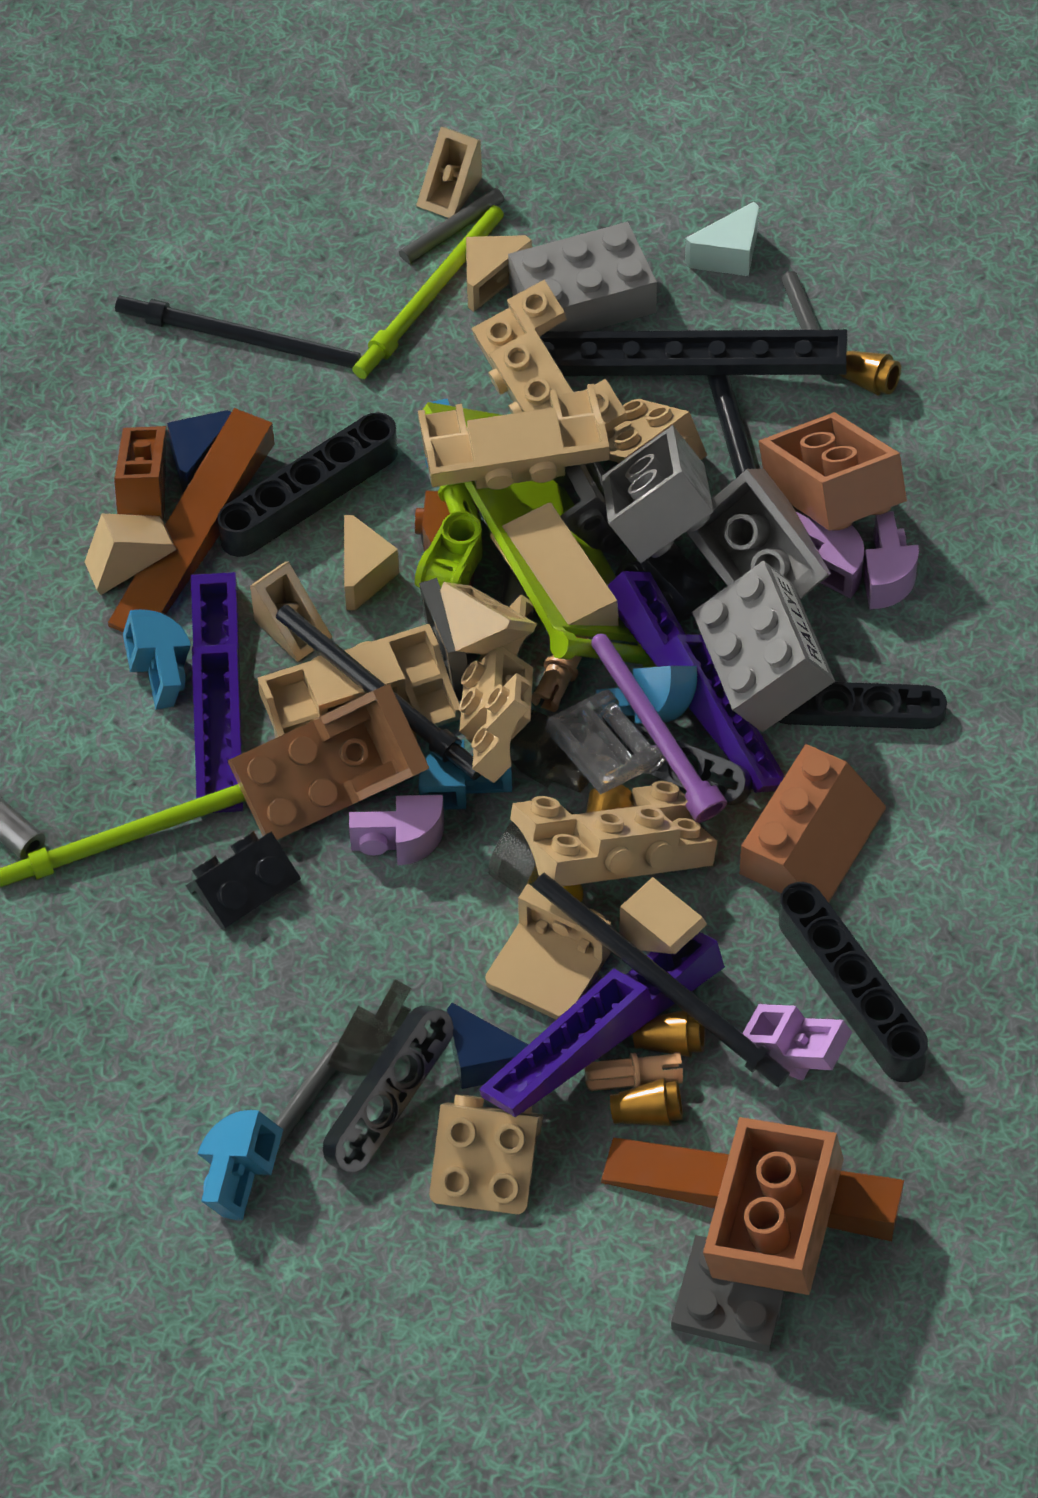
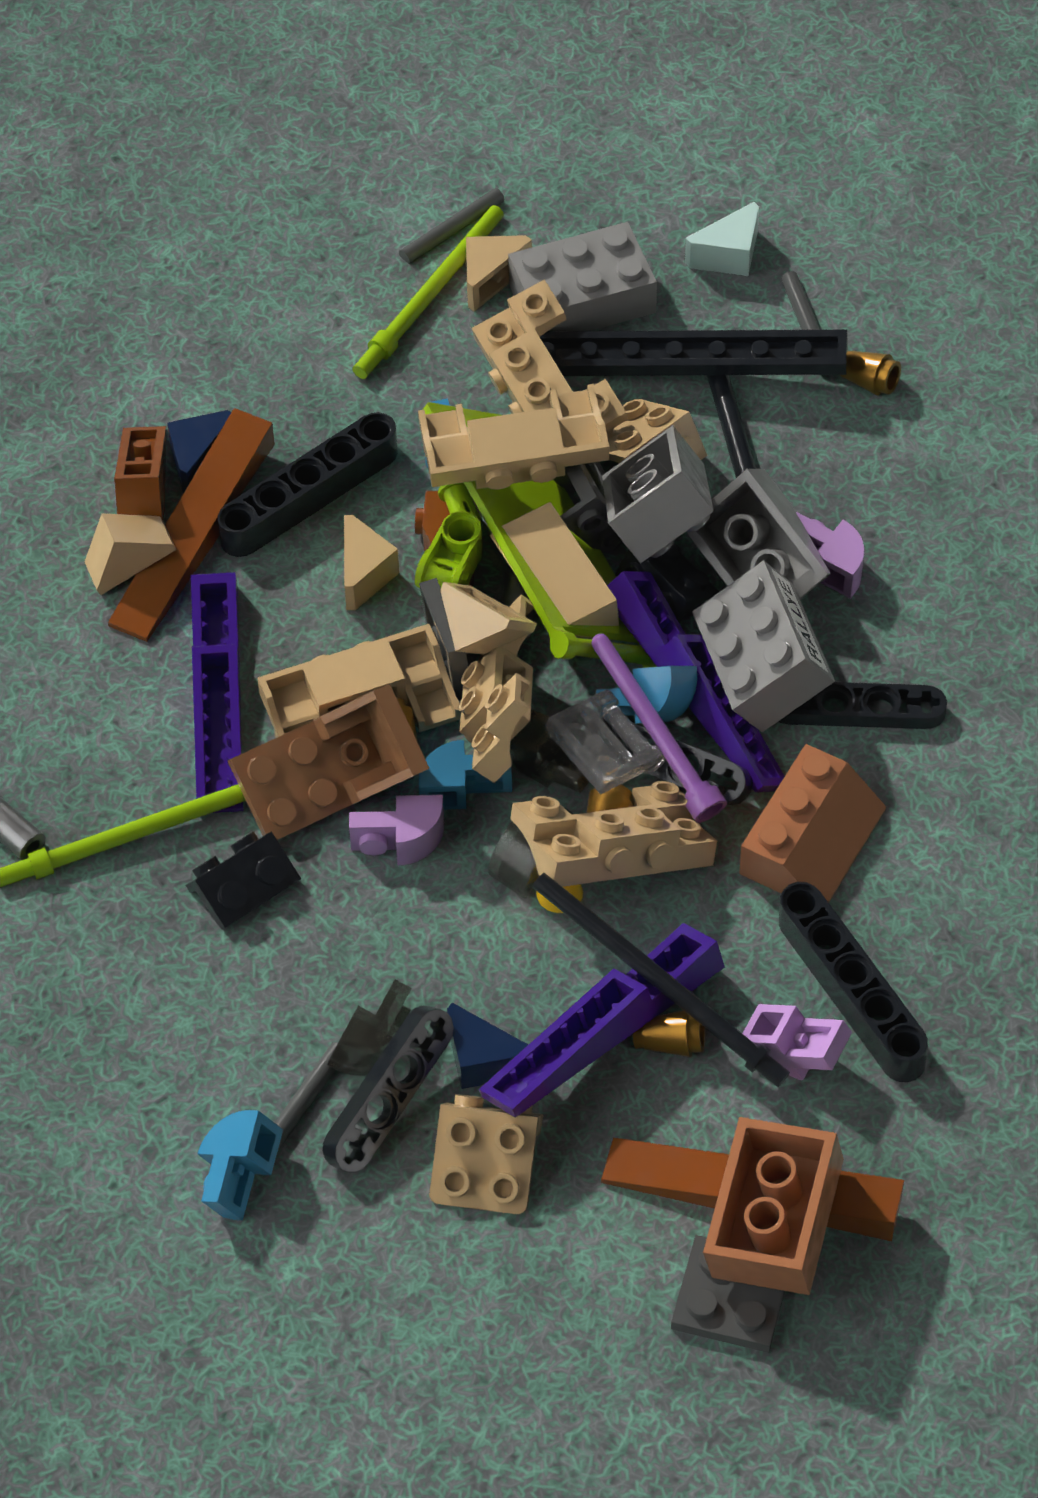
(160, 313): black bar -> none
(161, 648): dark azure brick -> none
(276, 590): tan slope -> none
(442, 742): black bar -> none
(451, 173): tan slope -> none
(546, 958): tan bracket -> none
(555, 681): light nougat axle -> none
(633, 1071): light nougat axle -> none
(648, 1104): pearl gold cone -> none
(658, 919): tan slope -> none
(834, 471): nougat brick -> none
(891, 567): lavender brick -> none

